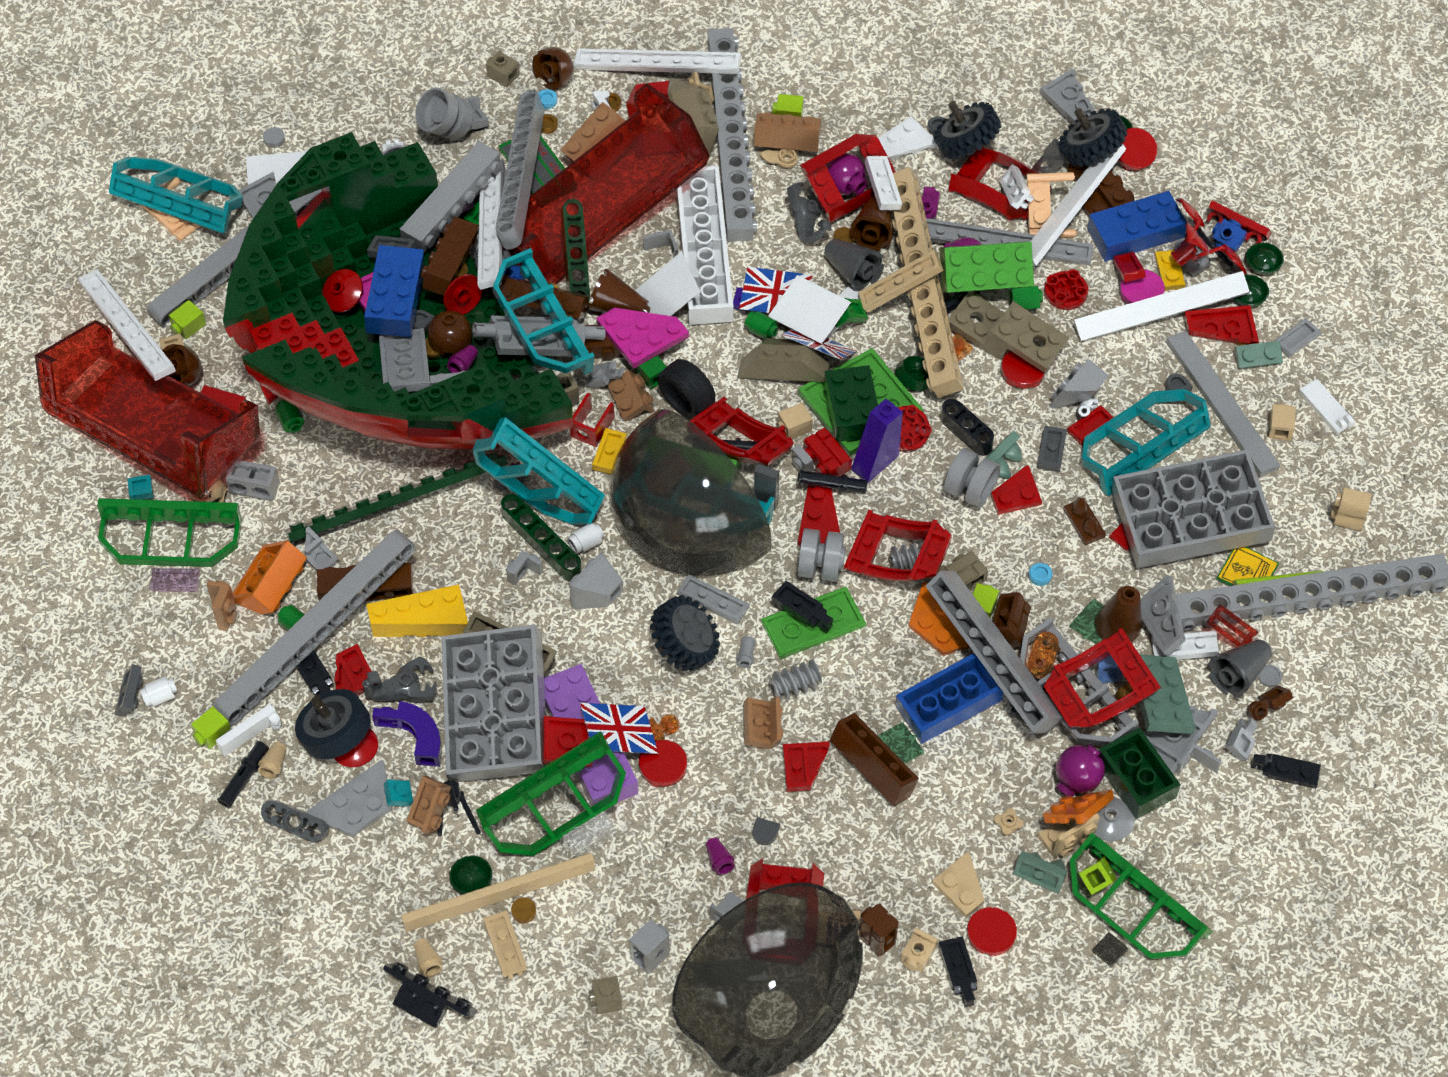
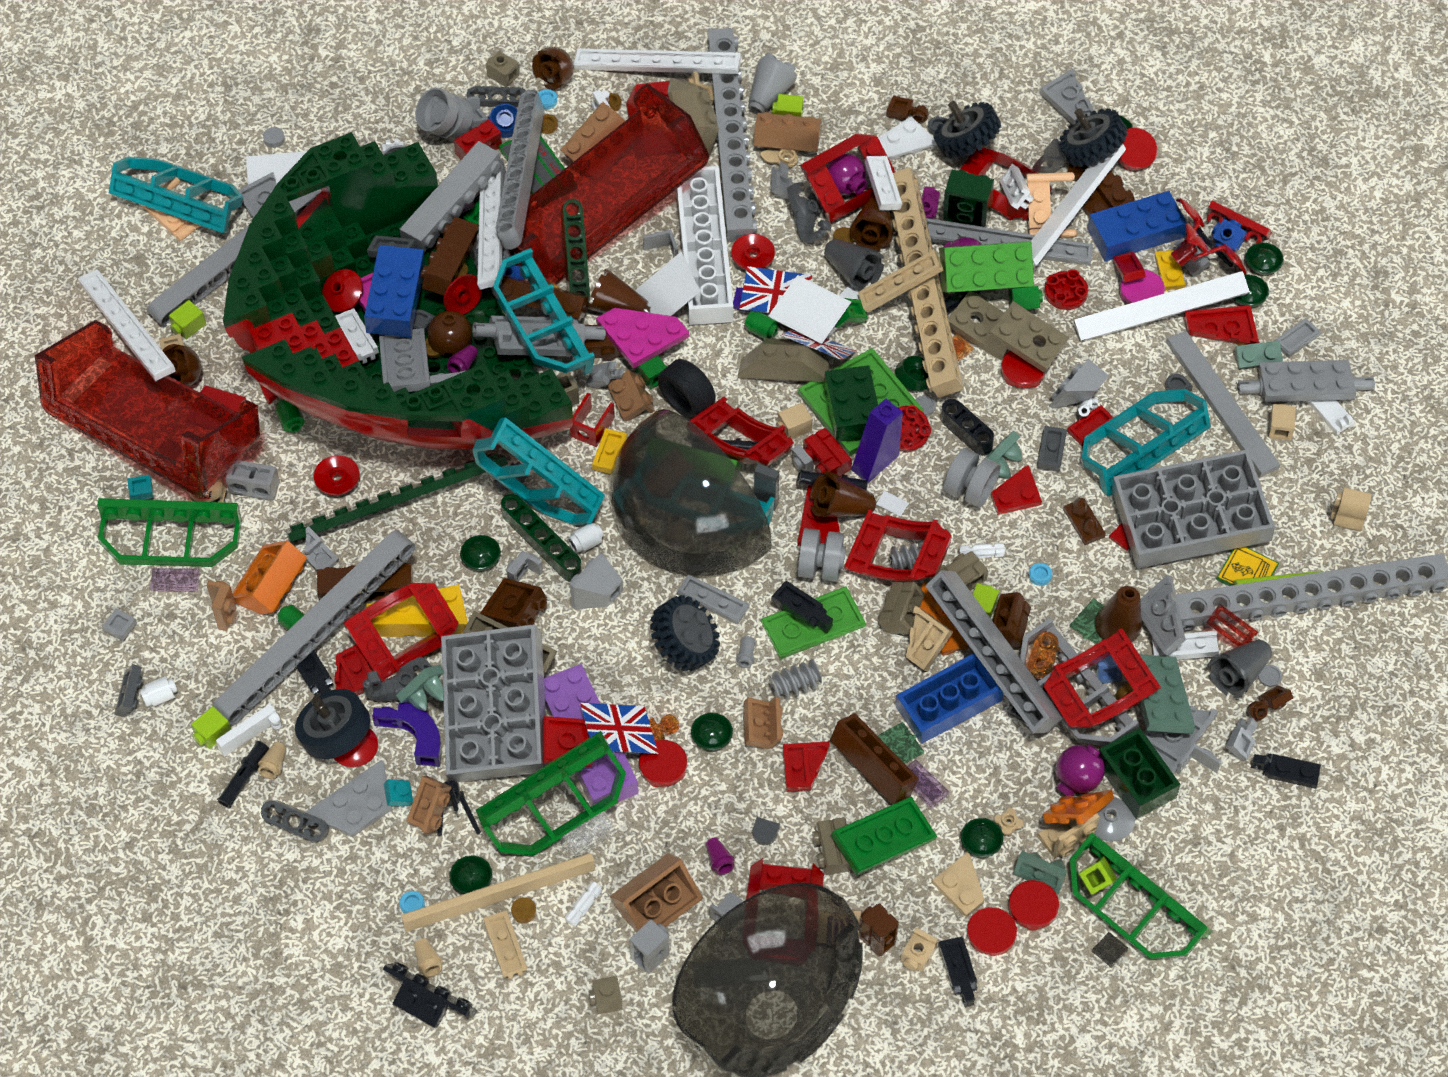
(119, 624): none -> light grey plate
(335, 467): none -> red dish
(356, 334): none -> white hinge
(371, 643): none -> red wedge
(411, 901): none -> medium azure tile
(426, 680): none -> sand green tile
(480, 553): none -> dark green hat
(485, 133): none -> red brick
(504, 118): none -> blue hat
(513, 92): none -> dark grey beam
(515, 603): none -> reddish brown plate
(583, 903): none -> white axle
(657, 894): none -> medium nougat slope
(711, 731): none -> dark green hat
(753, 245): none -> red dish
(770, 79): none -> light grey cone
(780, 180): none -> light grey plate
(830, 857): none -> dark tan brick
(839, 497): none -> reddish brown cone
(883, 835): none -> green tile
(892, 503): none -> white sticker
(899, 606): none -> dark tan brick
(903, 107): none -> reddish brown plate
(926, 639): none -> tan wing
(927, 404): none -> light grey piece
(927, 787): none -> clear purple tile
(968, 198): none -> dark green brick
(981, 837): none -> dark green hat
(984, 550): none -> white axle
(1033, 904): none -> red tile
(1306, 381): none -> light grey plate

